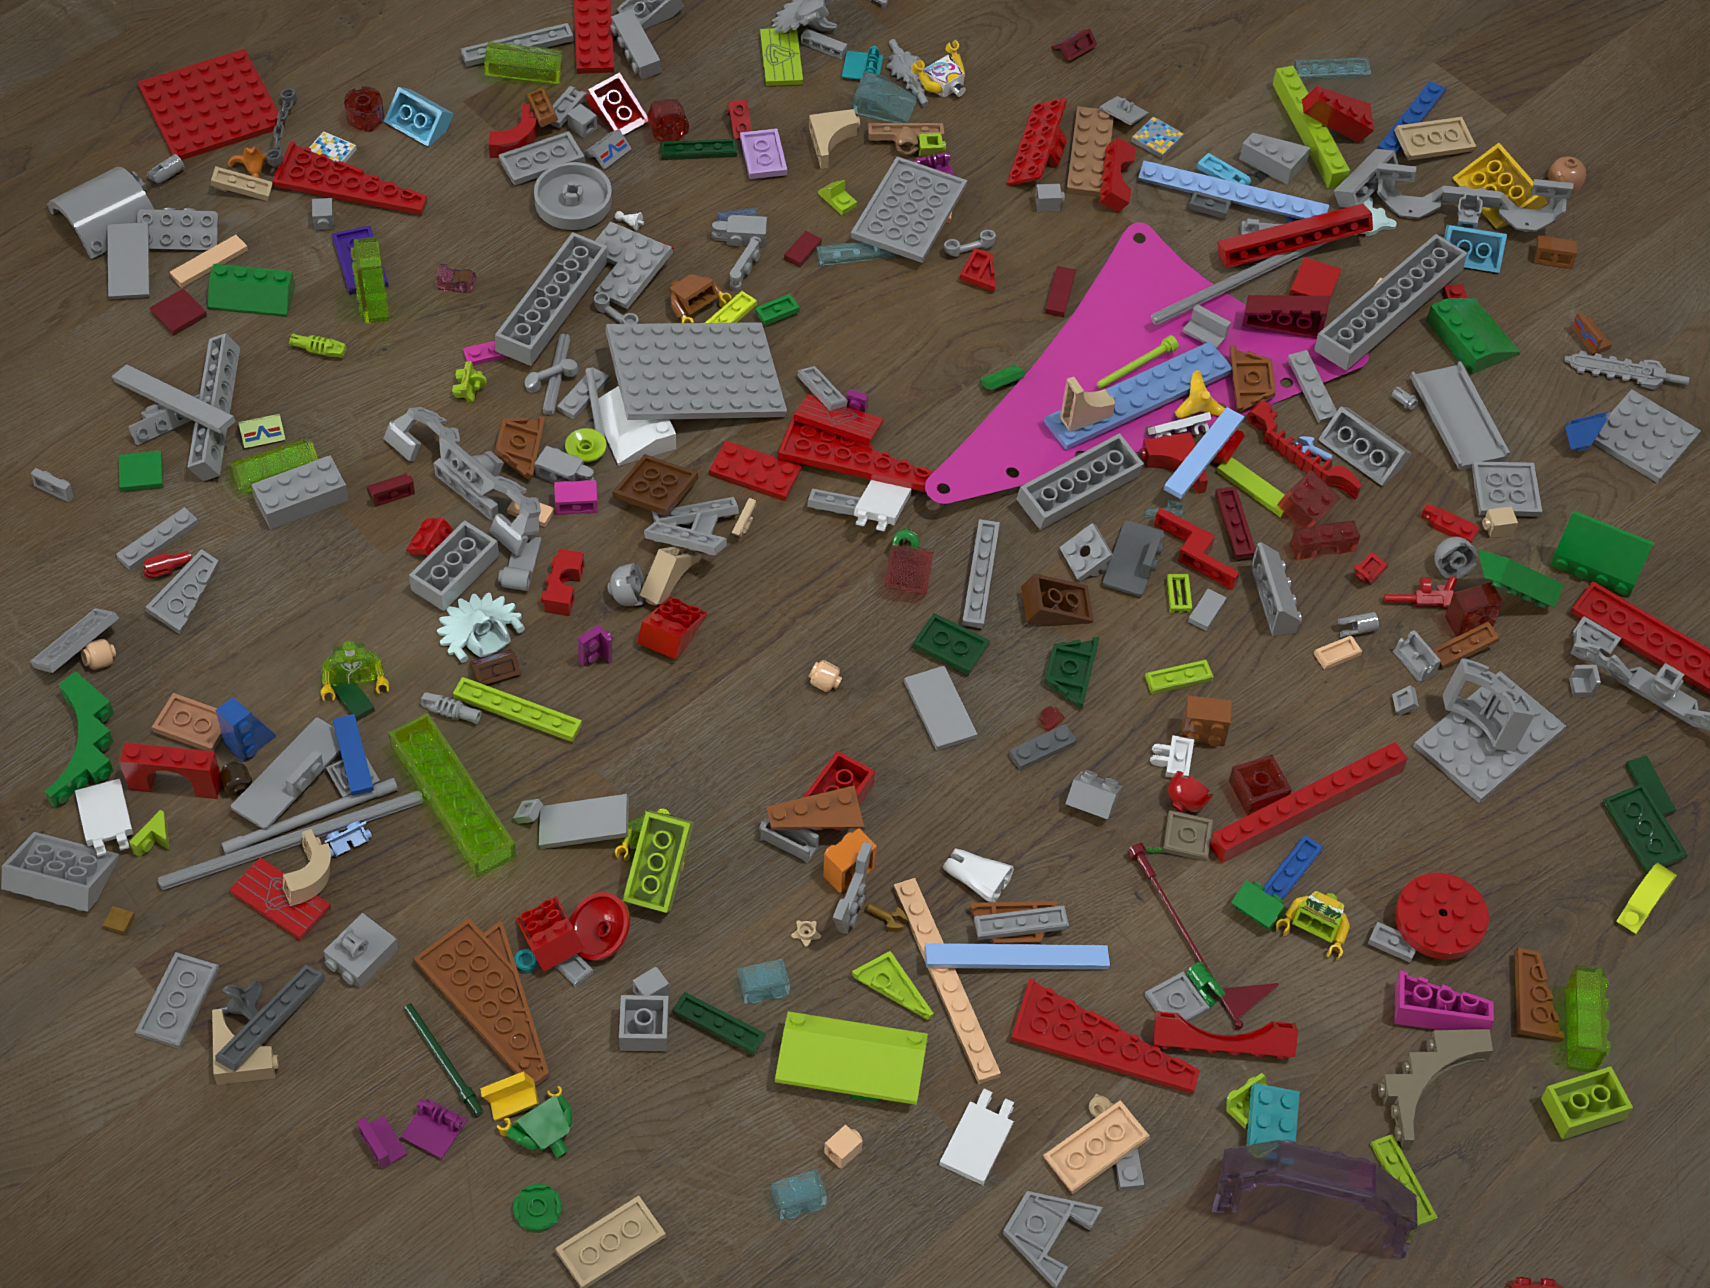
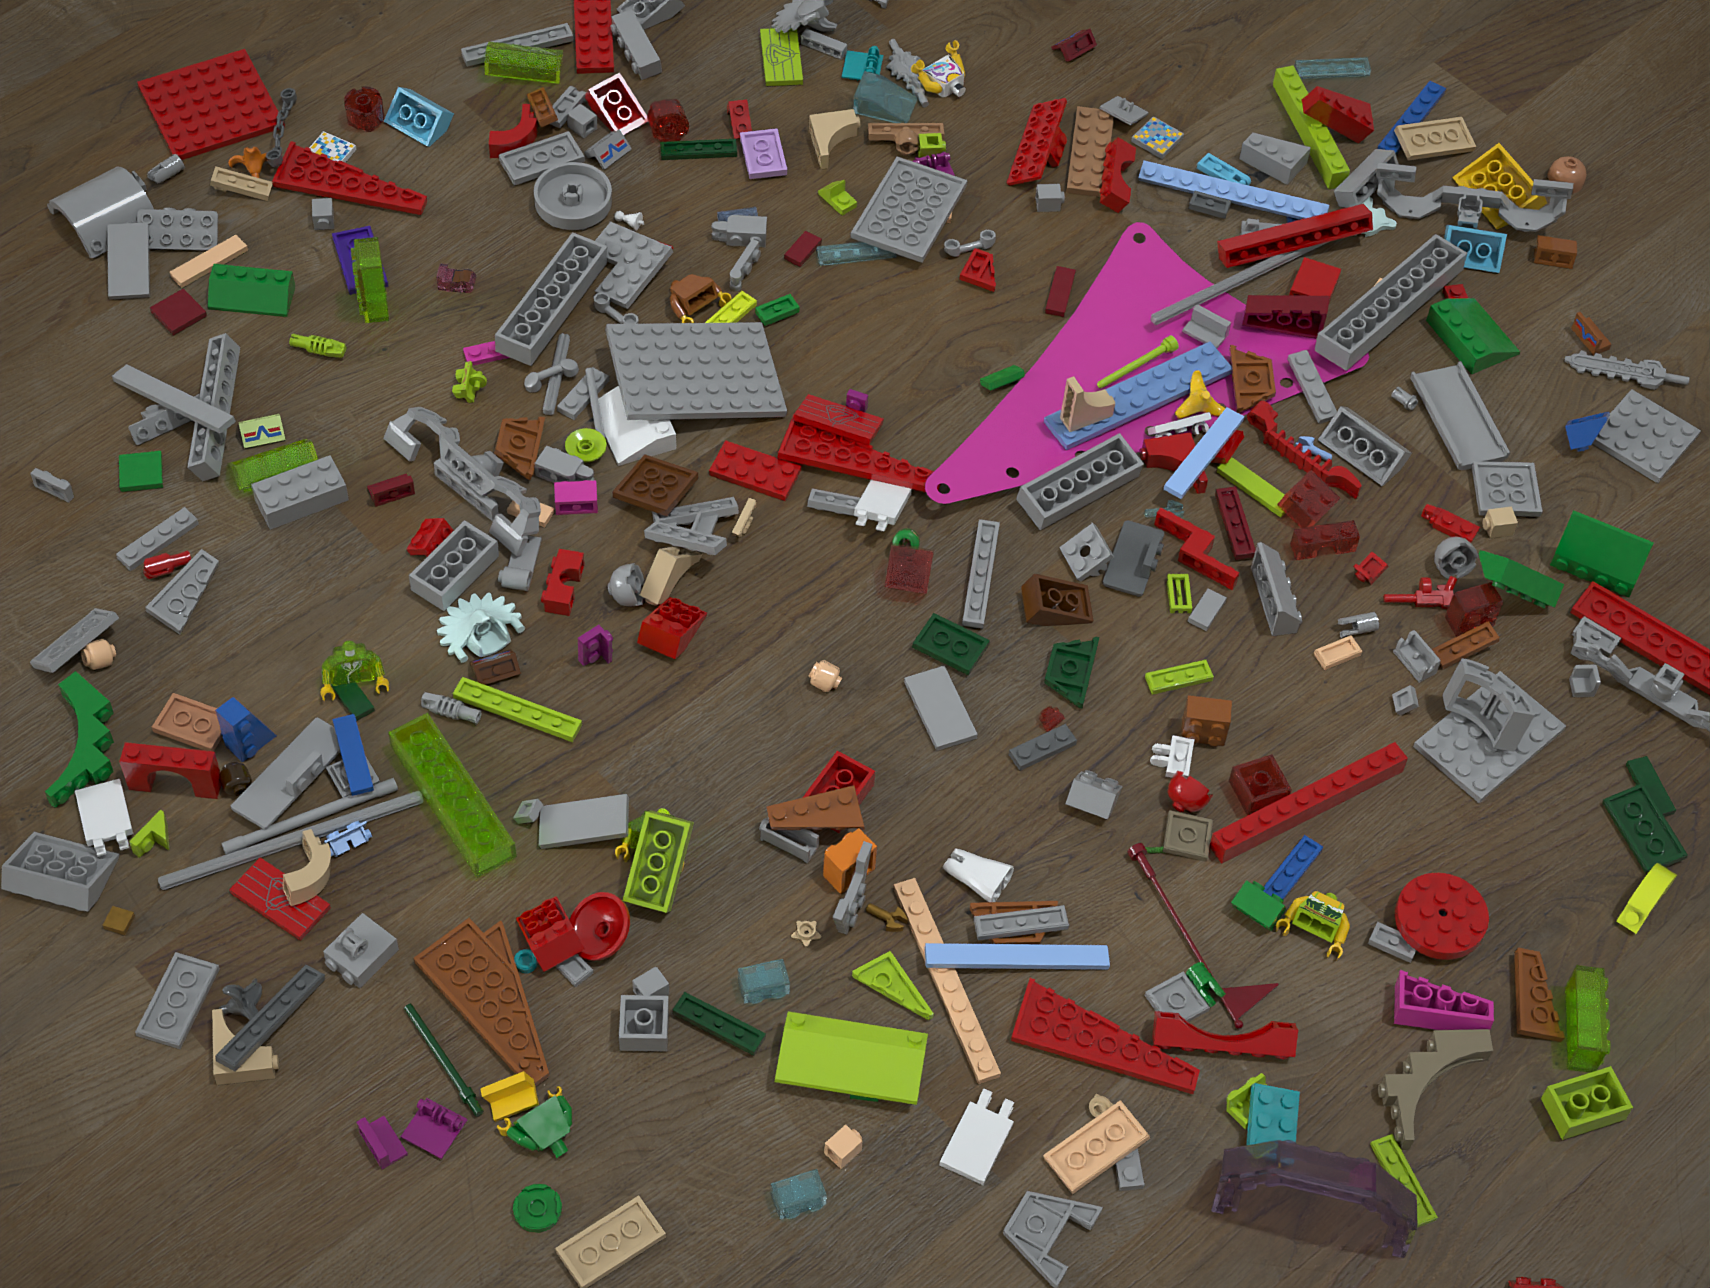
(822, 388): light grey tile -> none

